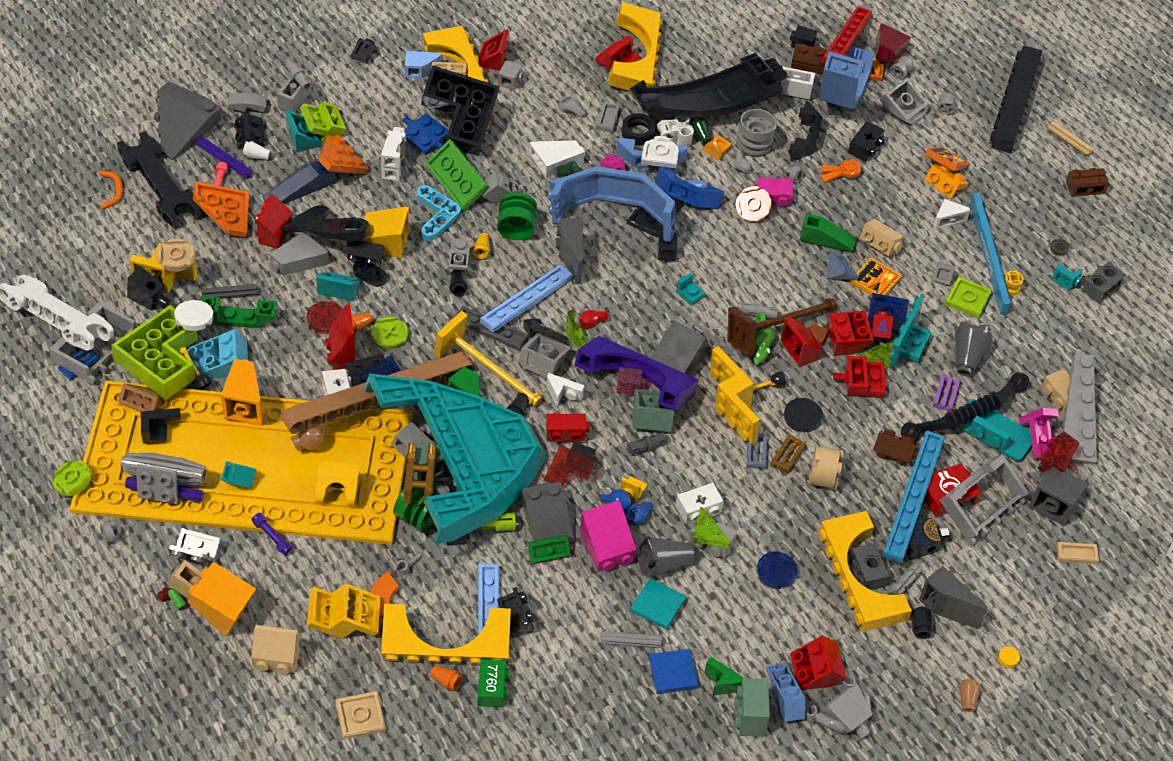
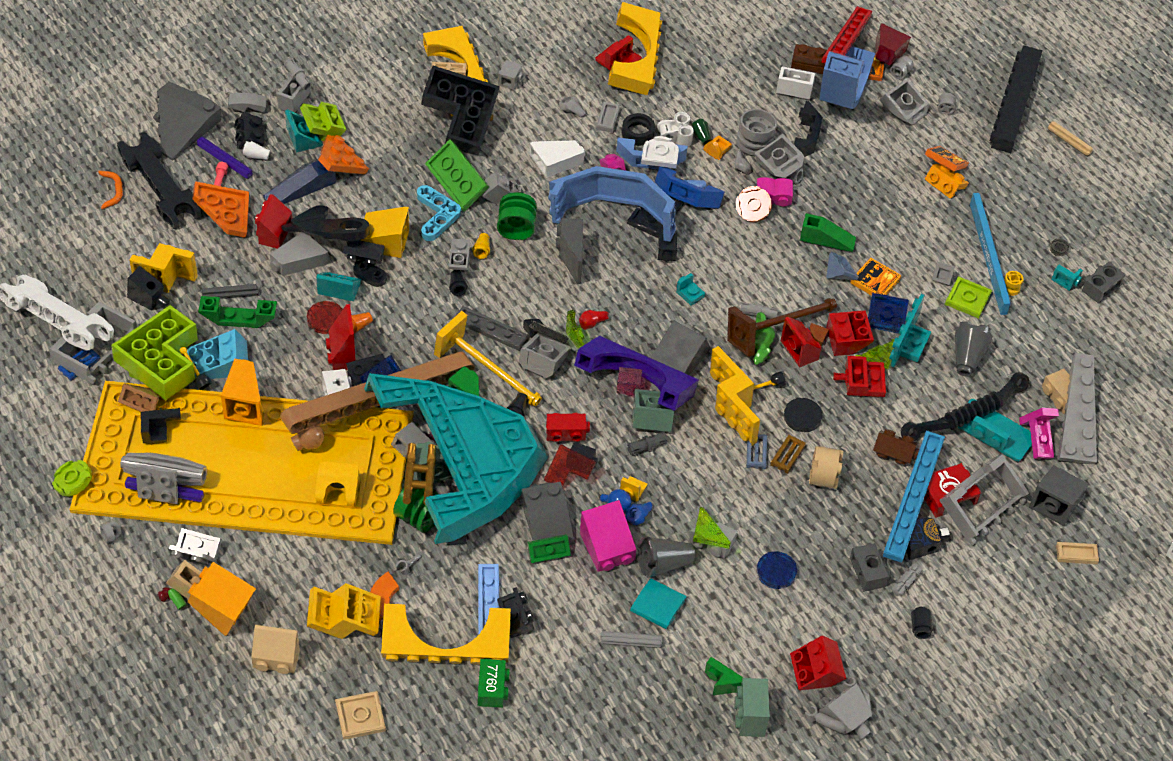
(176, 255): tan tile -> none
(193, 315): white tile -> none
(238, 474): teal panel -> none
(260, 521): dark purple bar -> none
(363, 50): black bracket -> none
(389, 333): lime tile -> none
(393, 154): white hips -> none
(420, 63): light blue slope -> none
(425, 133): blue plate -> none
(446, 677): orange cone -> none
(494, 51): red slope -> none
(501, 523): lime hinge -> none
(526, 298): light blue tile -> none
(561, 387): white slope -> none
(568, 169): clear green wheel -> none
(673, 671): blue tile -> none
(691, 501): white brick -> none
(715, 94): black windscreen -> none
(780, 157): none -> light grey slope
(786, 692): medium blue slope -> none
(803, 36): black brick -> none
(848, 169): orange piece -> none
(866, 141): black brick -> none
(870, 608): yellow arch -> none
(881, 237): tan brick -> none
(882, 326): red brick -> none
(949, 381): medium lavender tile -> none
(951, 214): white slope -> none
(951, 599): dark grey slope -> none
(969, 694): medium nougat cone -> none
(1008, 657): yellow tile -> none
(1059, 452): clear red bracket -> none
(1087, 182): reddish brown brick -> none

